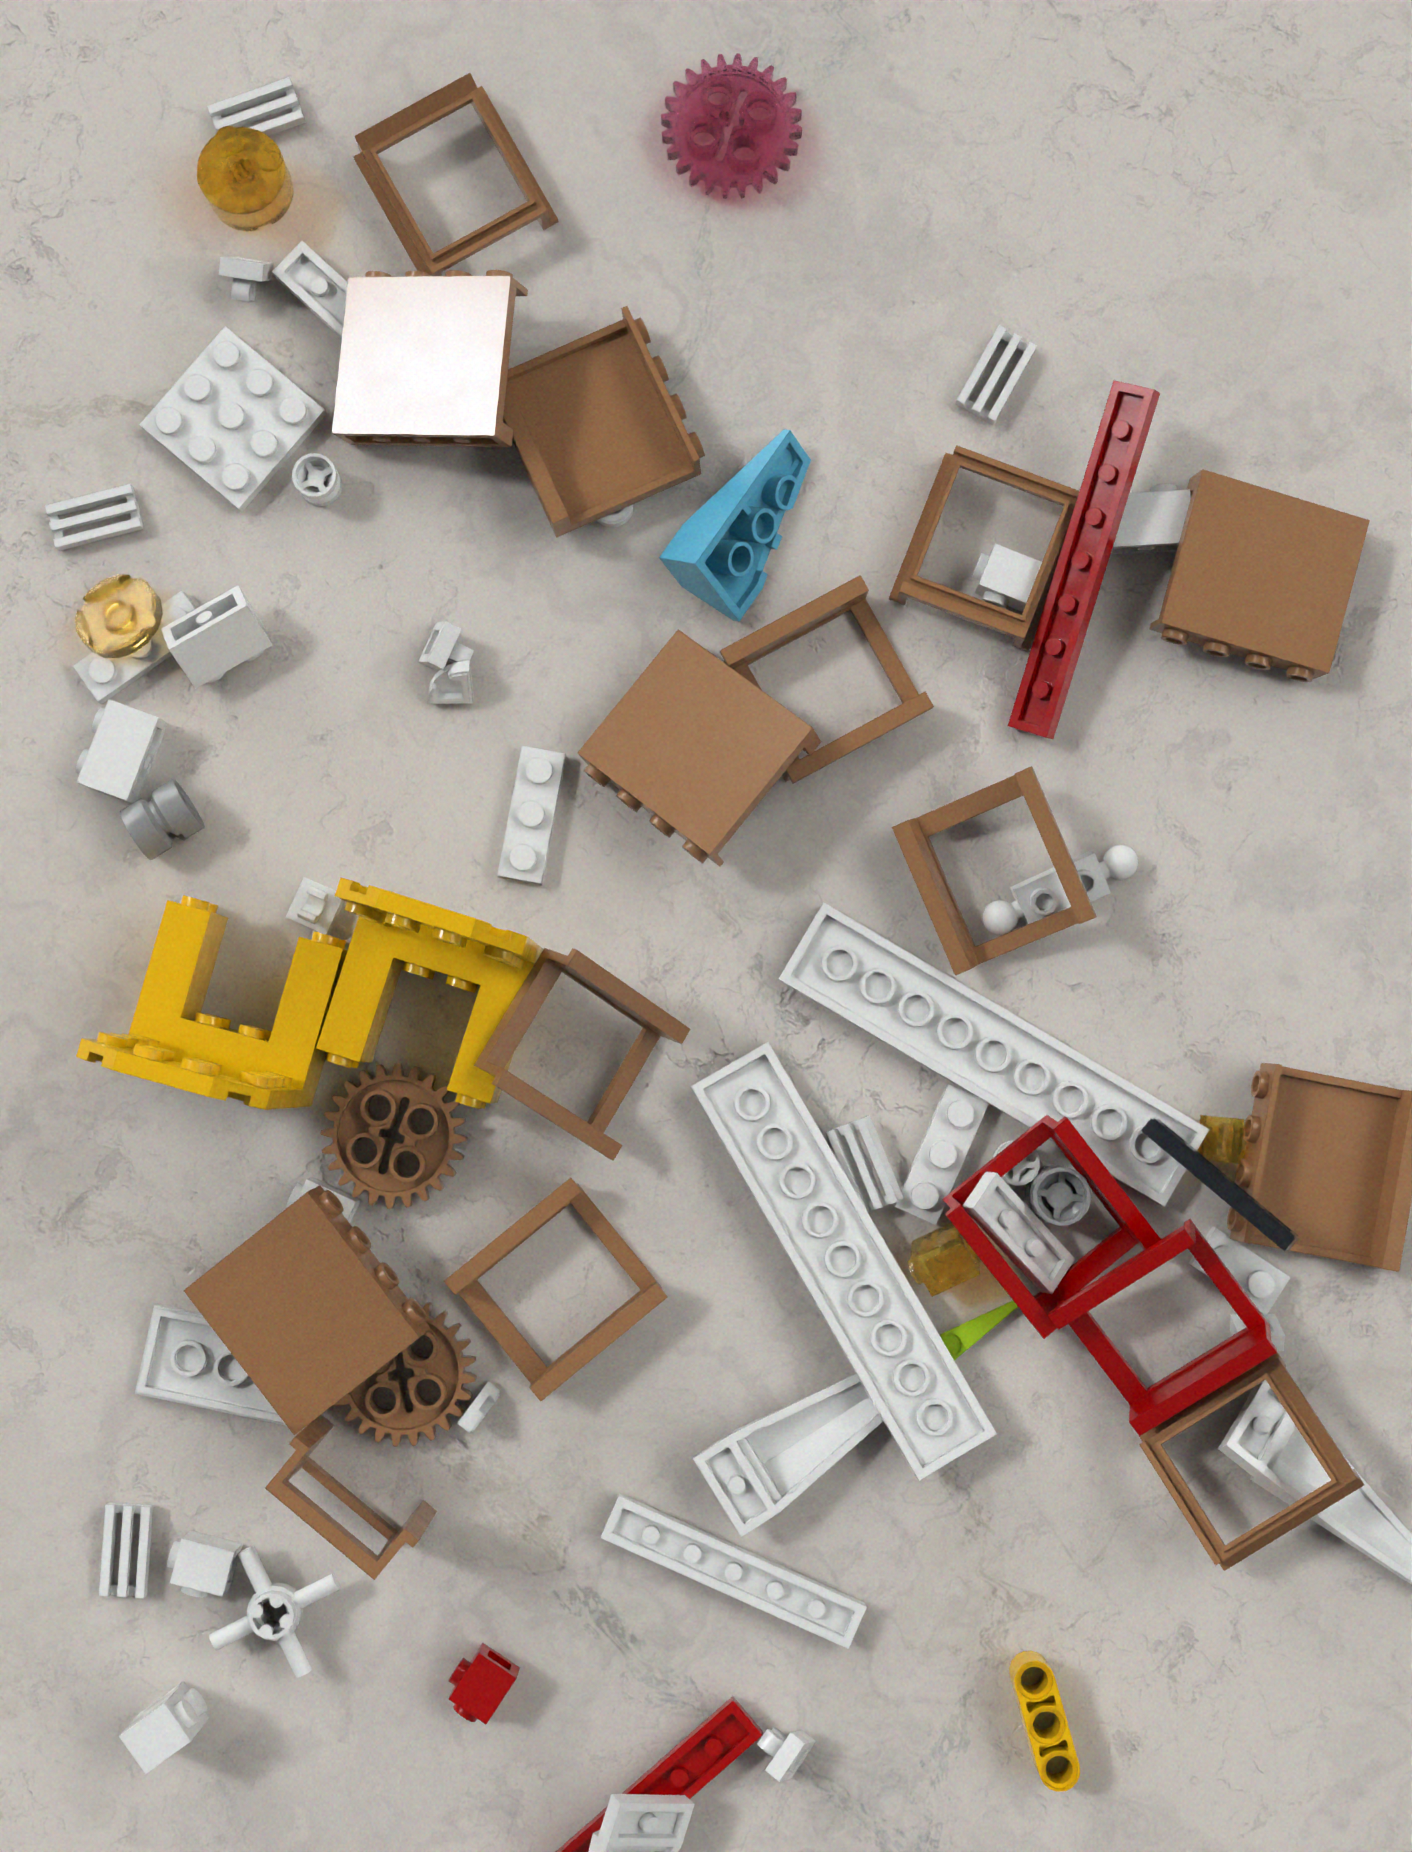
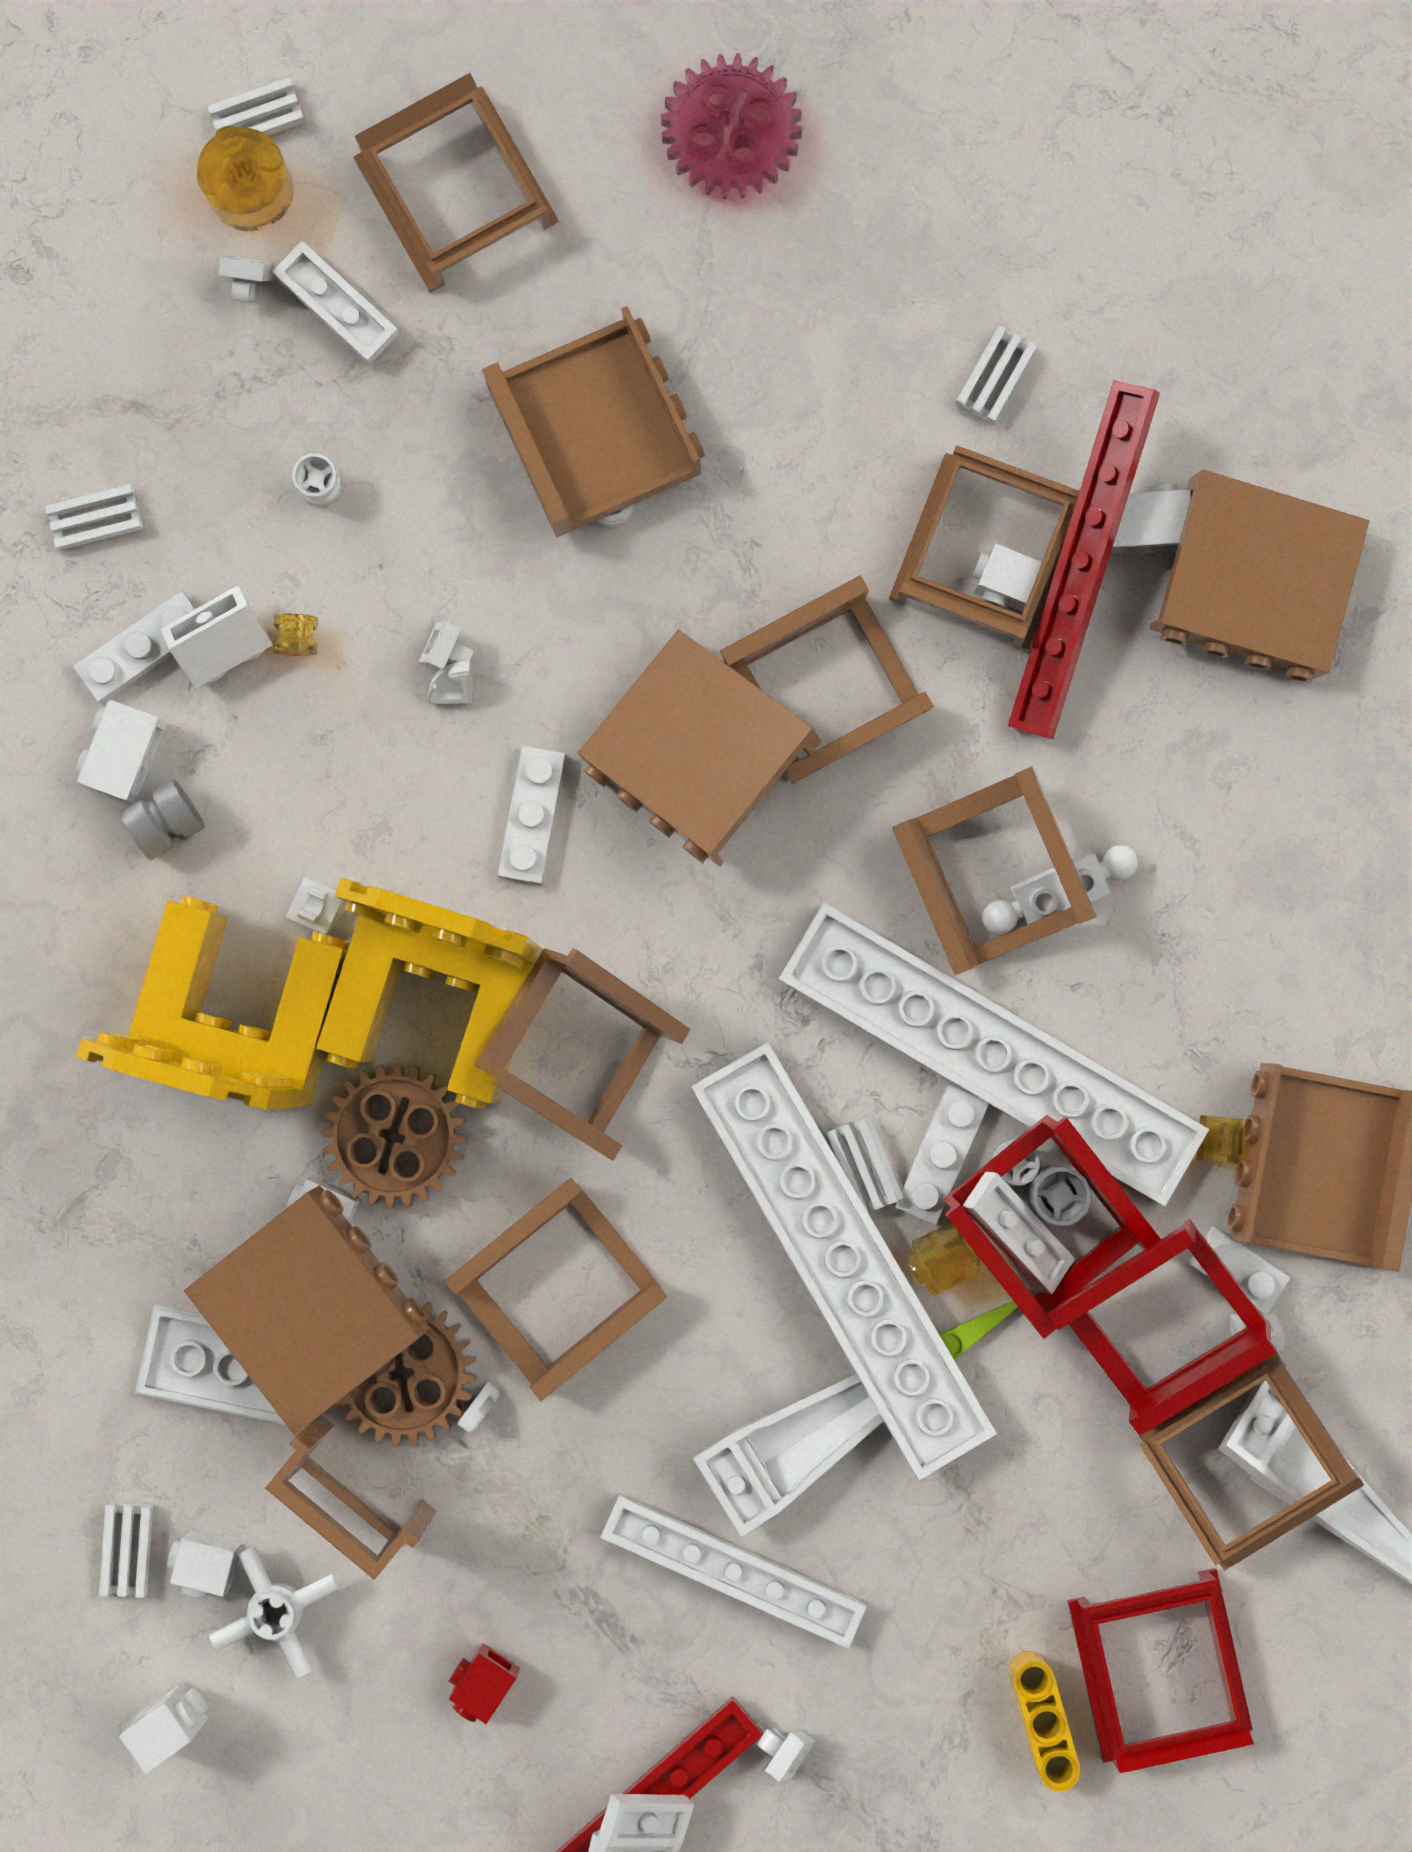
(119, 616): clear yellow tile -> none
(233, 419): white plate -> none
(295, 634): none -> clear yellow wheel
(426, 359): panel -> none
(728, 540): medium azure wedge -> none
(1099, 1688): none -> red piece
(1220, 1184): black tile -> none

